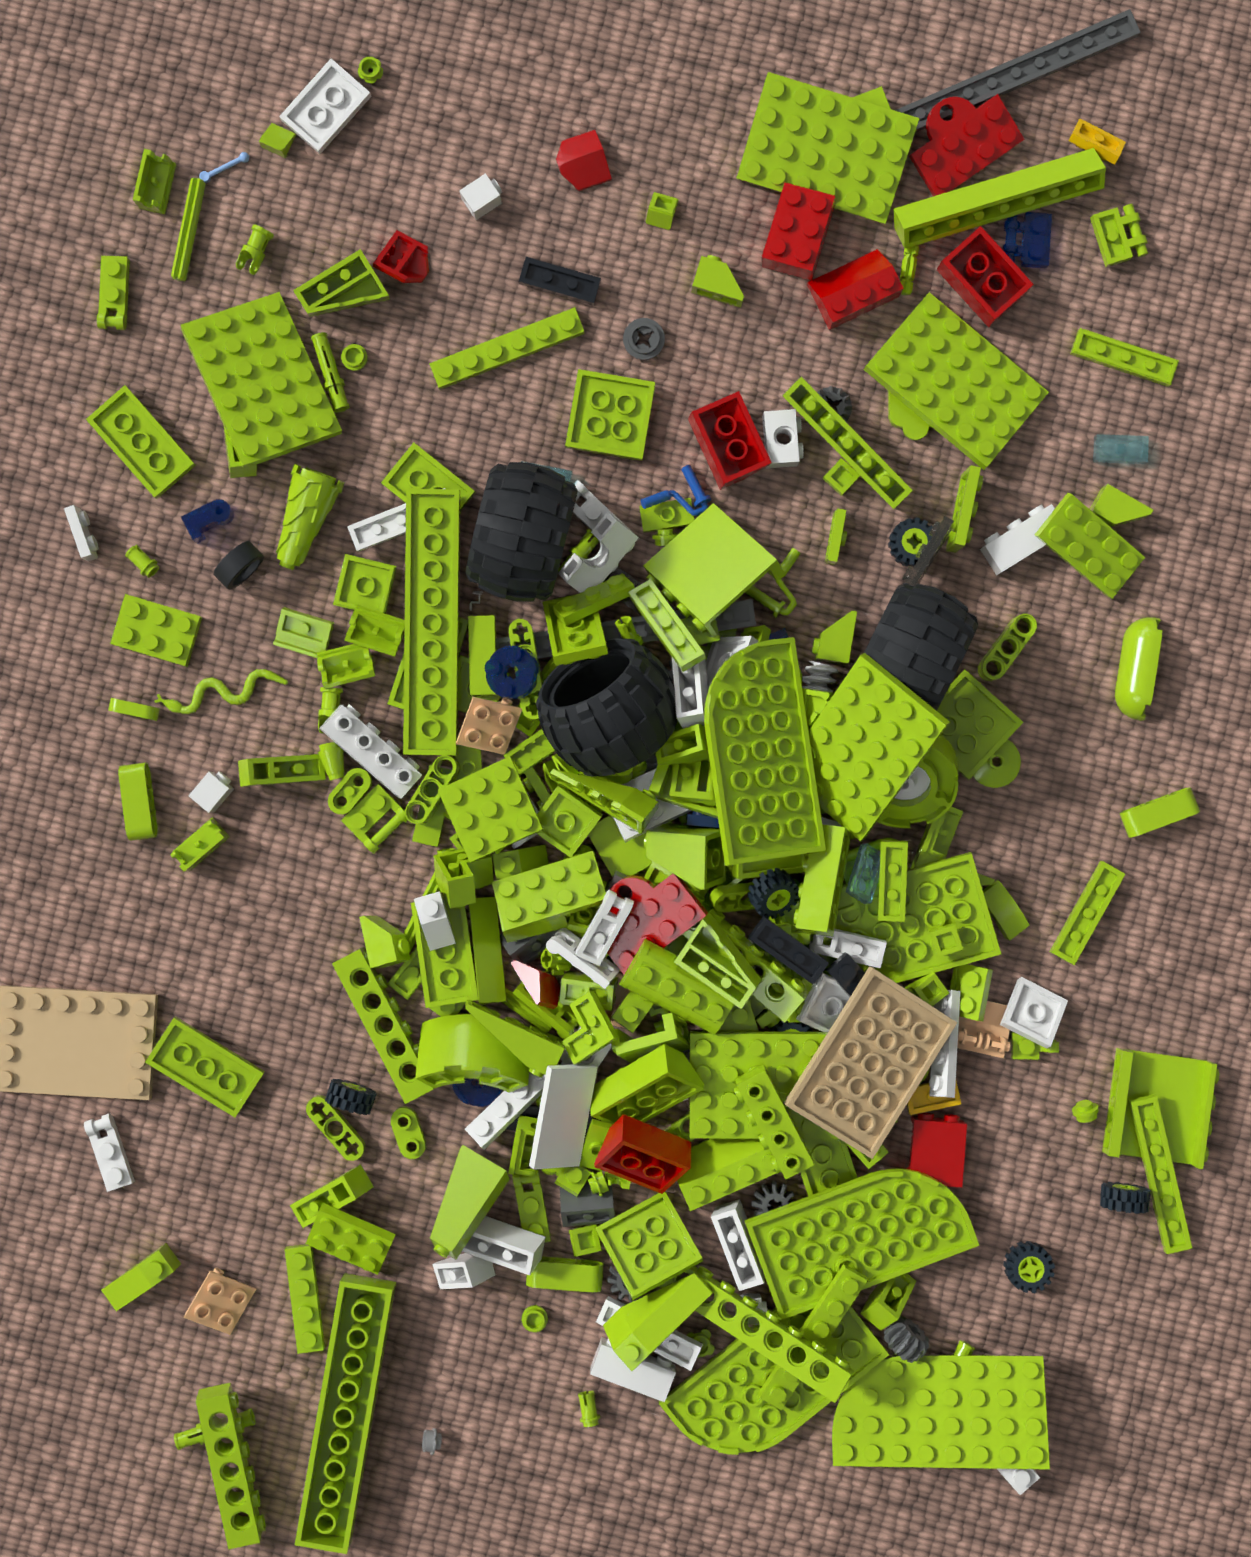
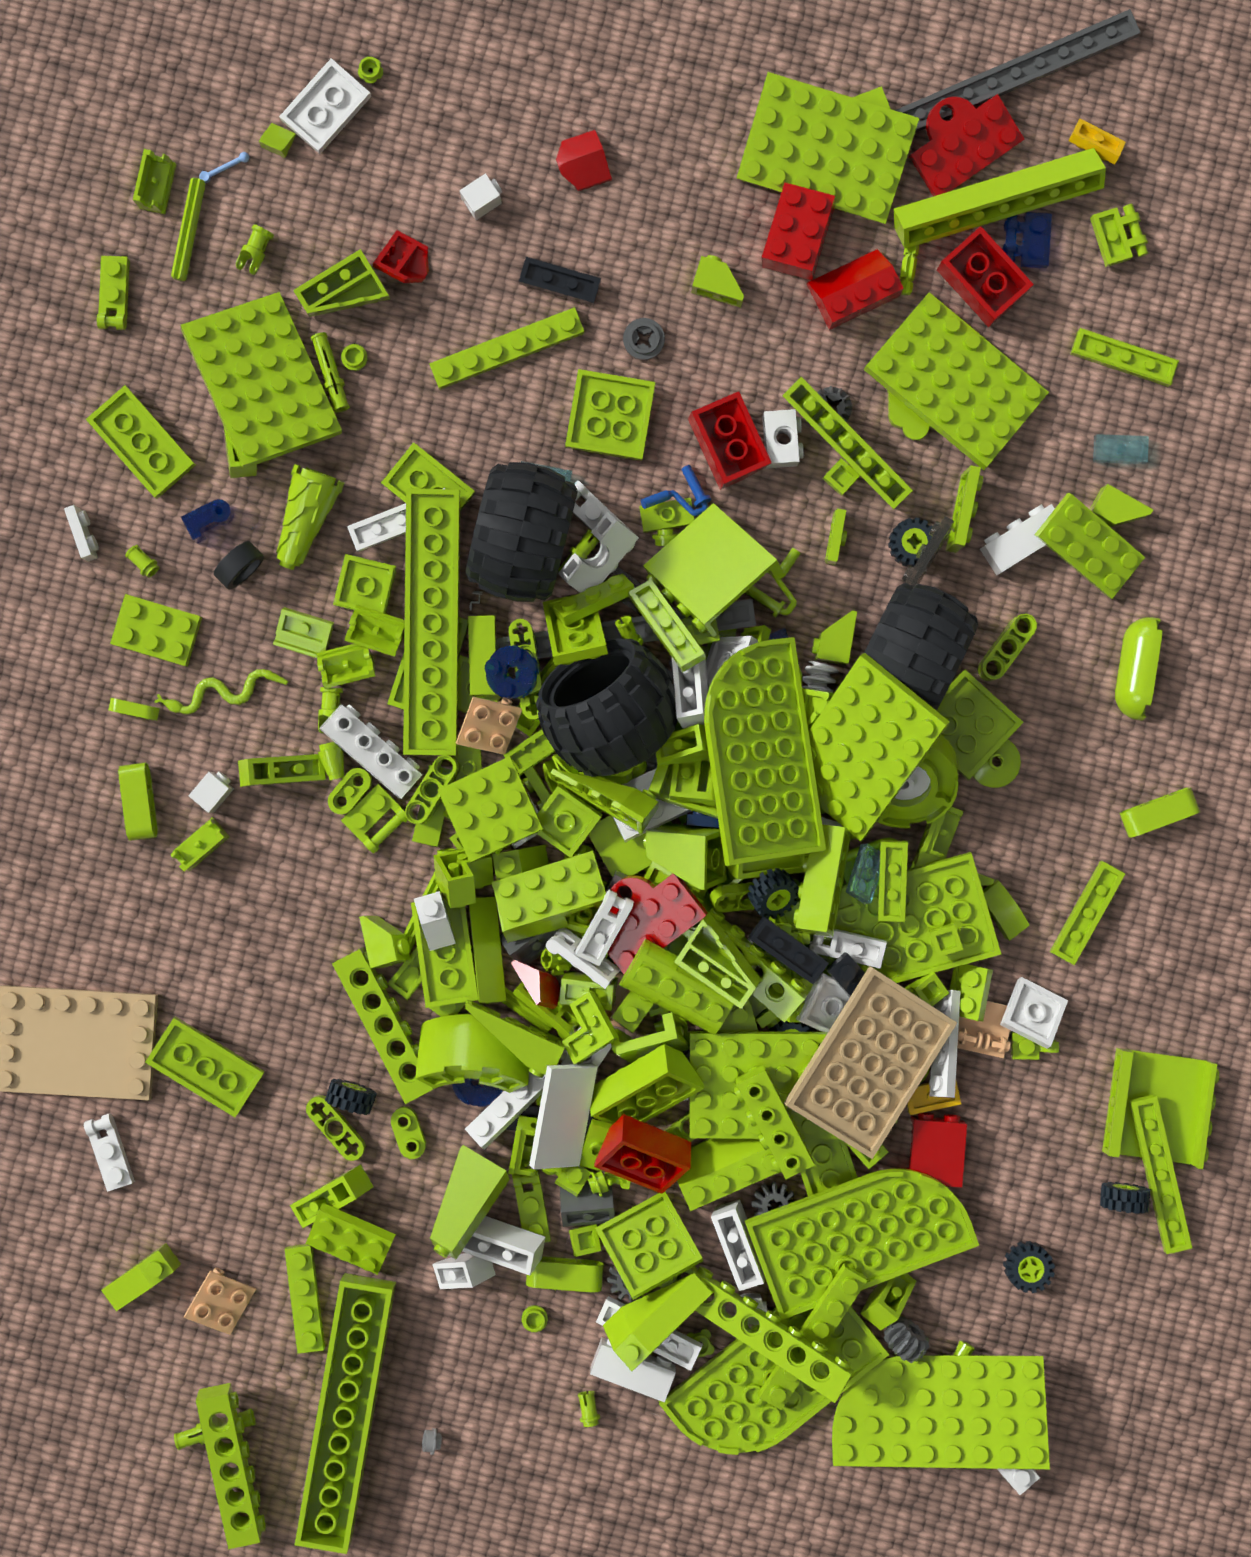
(661, 211): lime slope -> none
(1085, 1111): lime plate -> none

